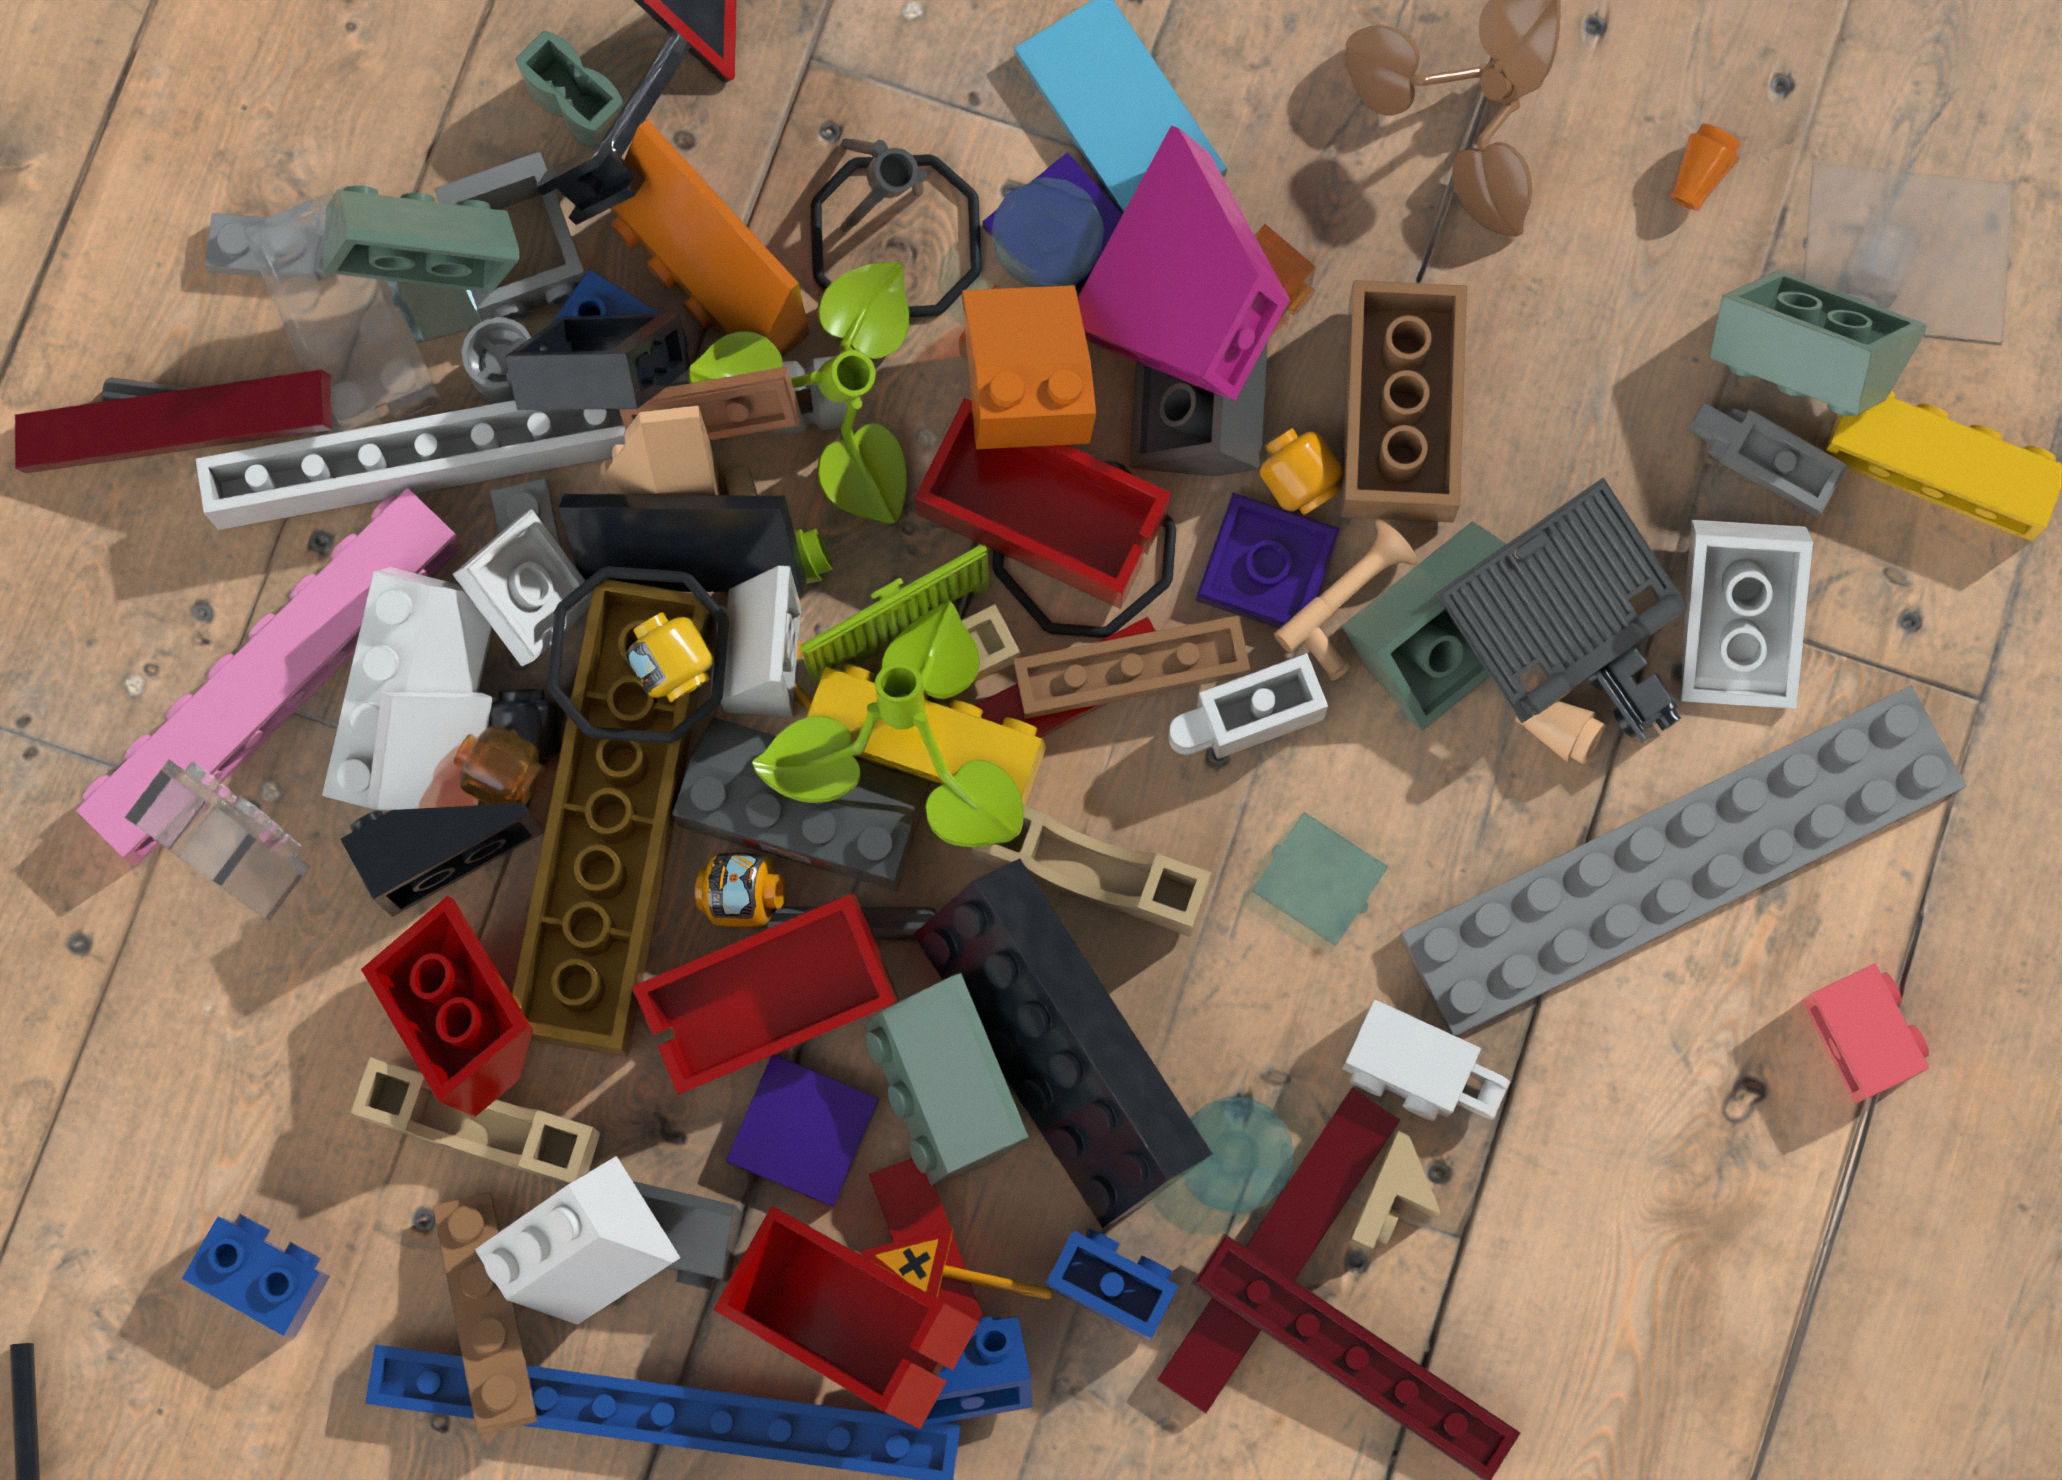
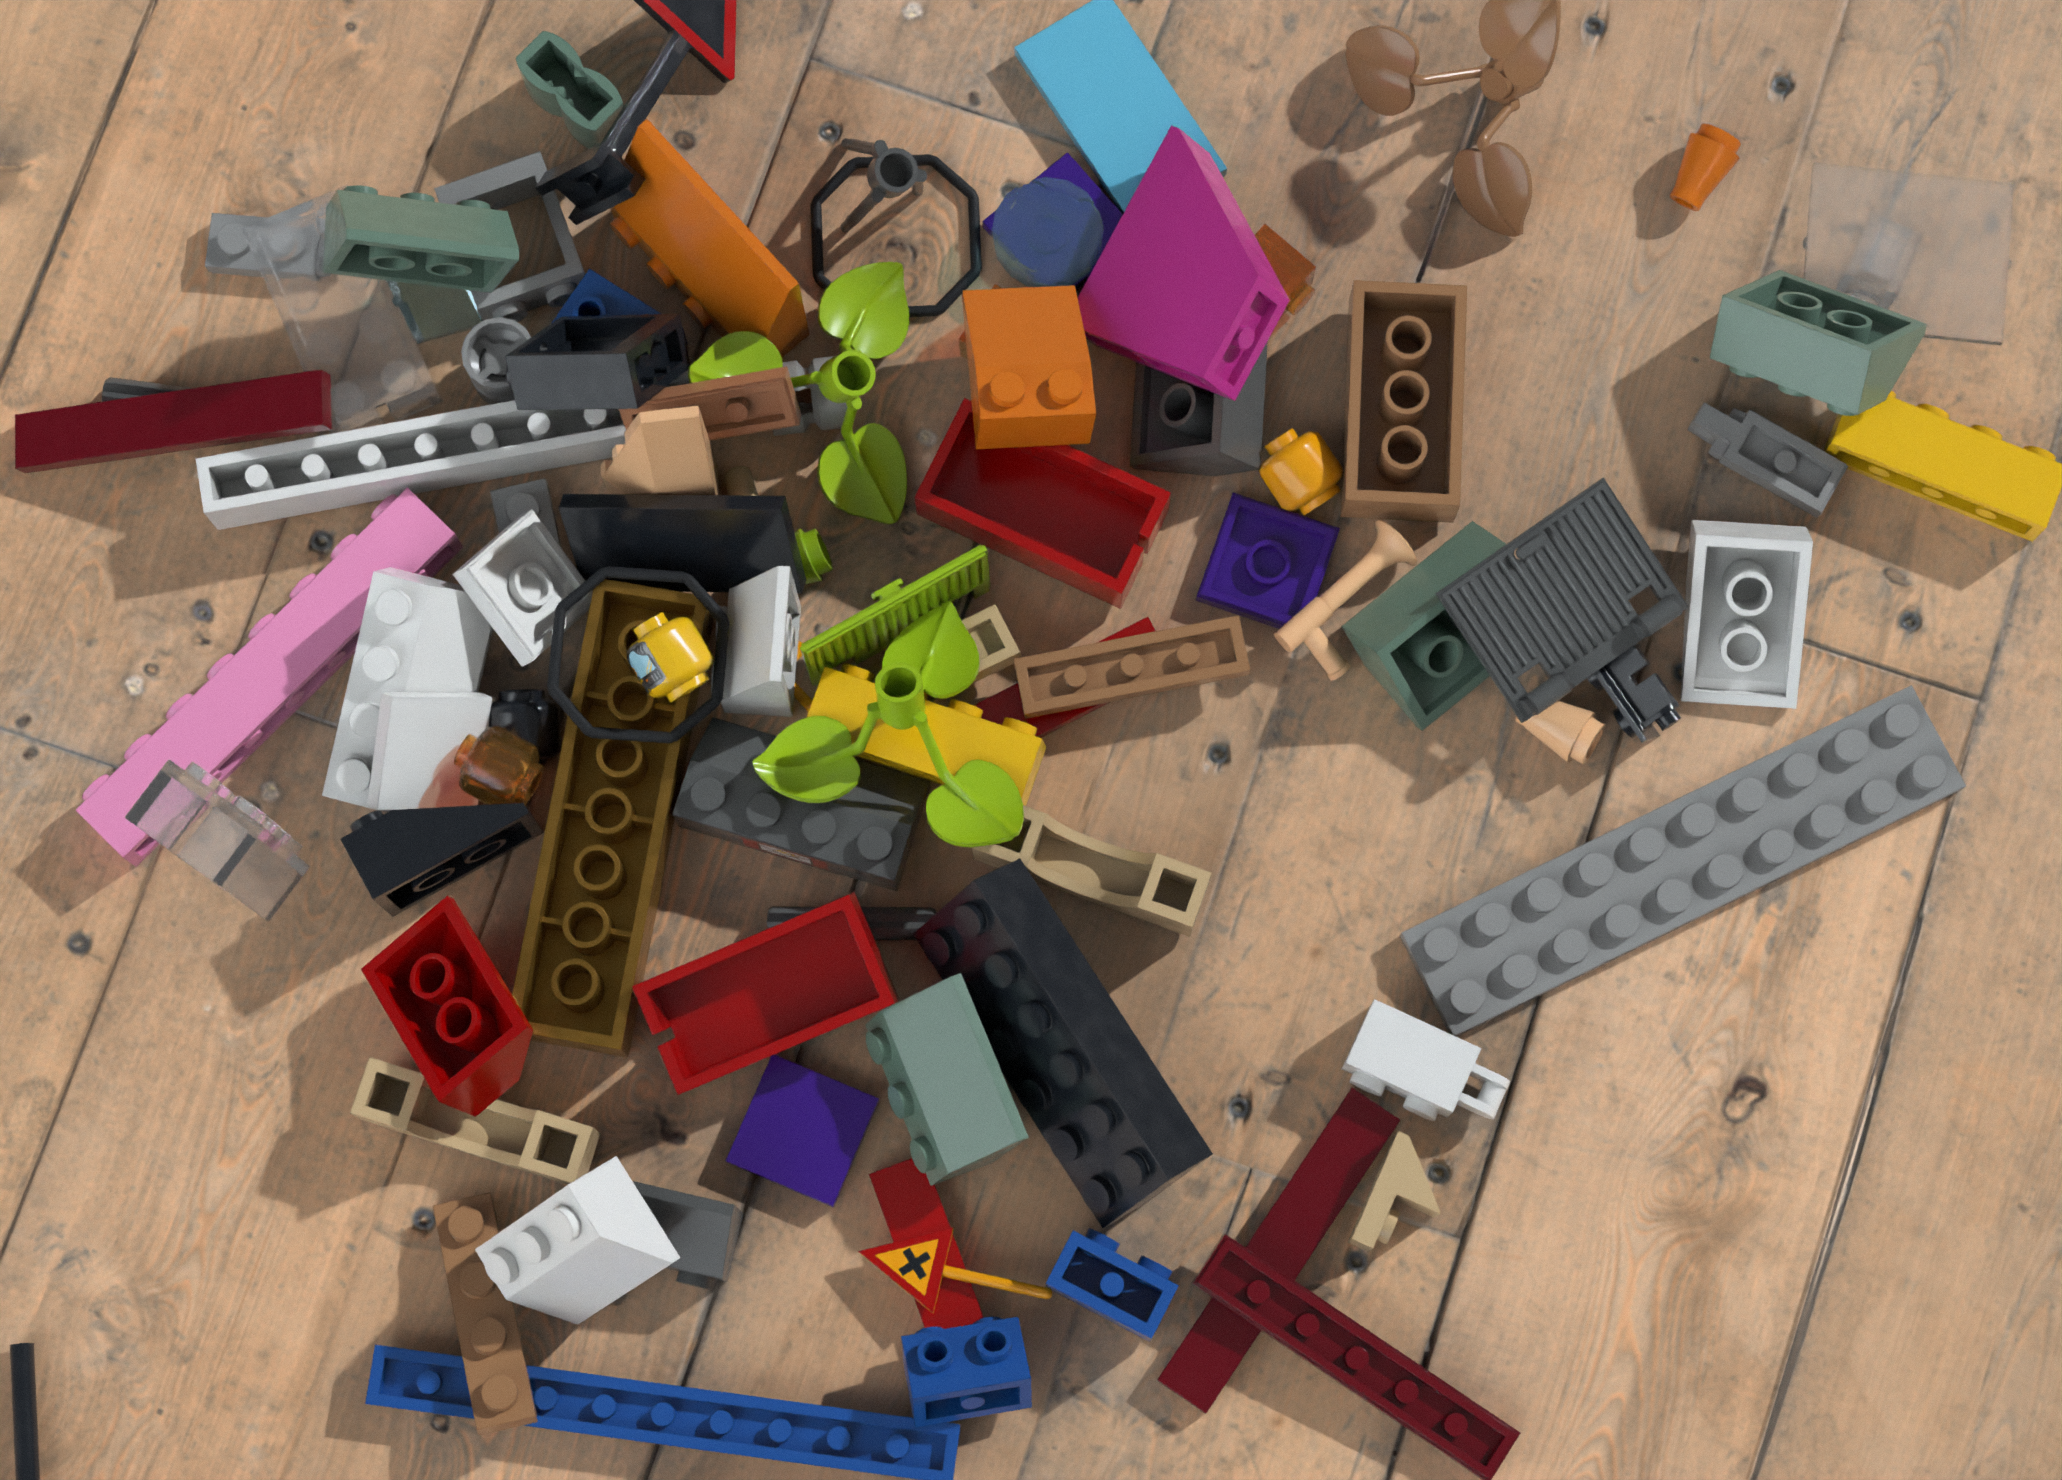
(256, 1275): blue brick -> none
(739, 890): head -> none
(845, 1317): red piece -> none
(1121, 619): black piece -> none
(1248, 1157): clear light blue tile -> none
(1251, 710): white brick -> none
(1320, 879): clear light blue piece -> none
(1867, 1032): coral brick -> none

